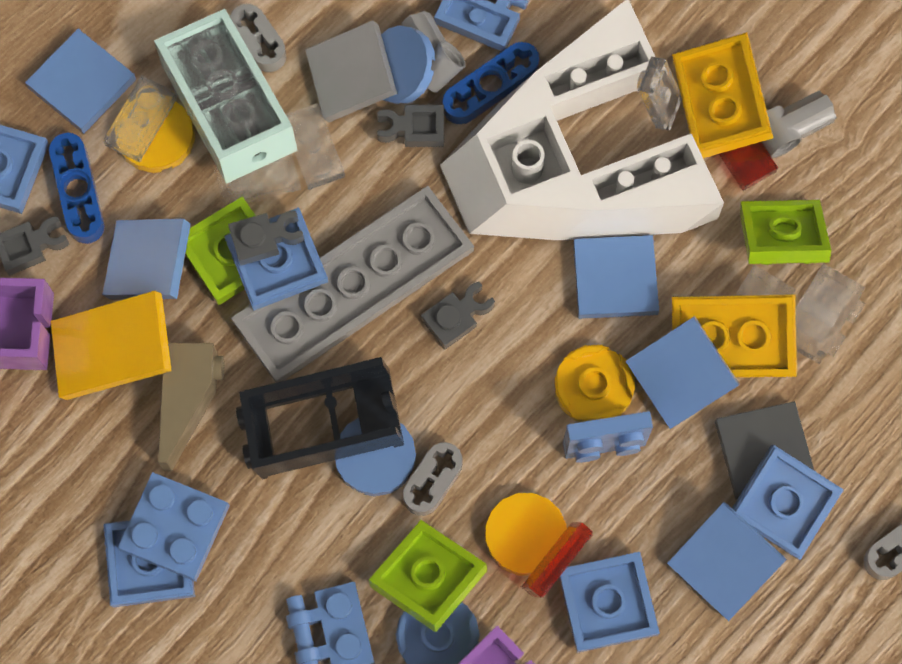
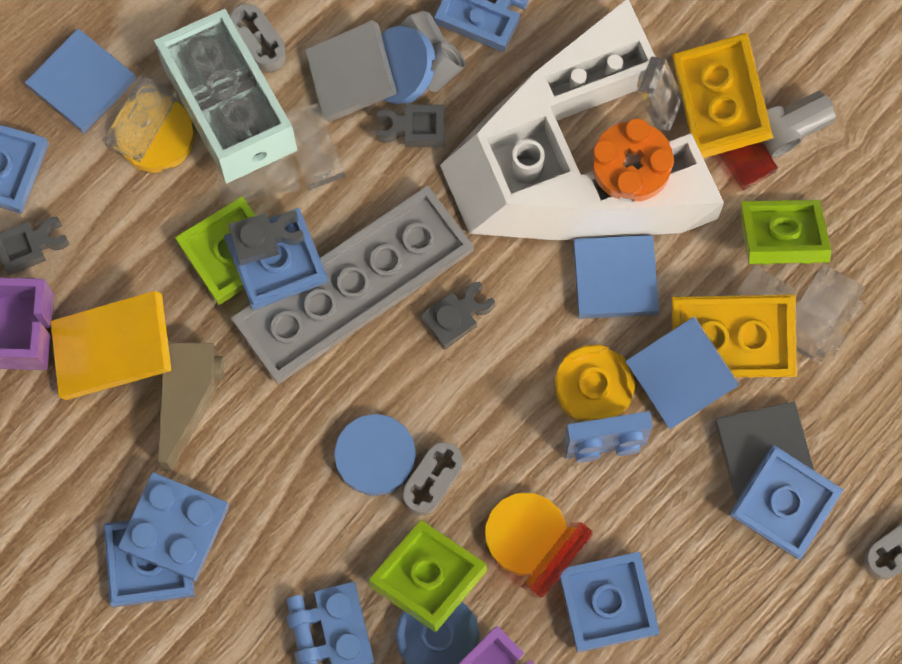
(60, 165): blue beam -> none
(146, 258): medium blue tile -> none
(375, 410): black door -> none
(493, 67): blue beam -> none
(639, 139): none -> orange plate
(726, 561): medium blue tile -> none

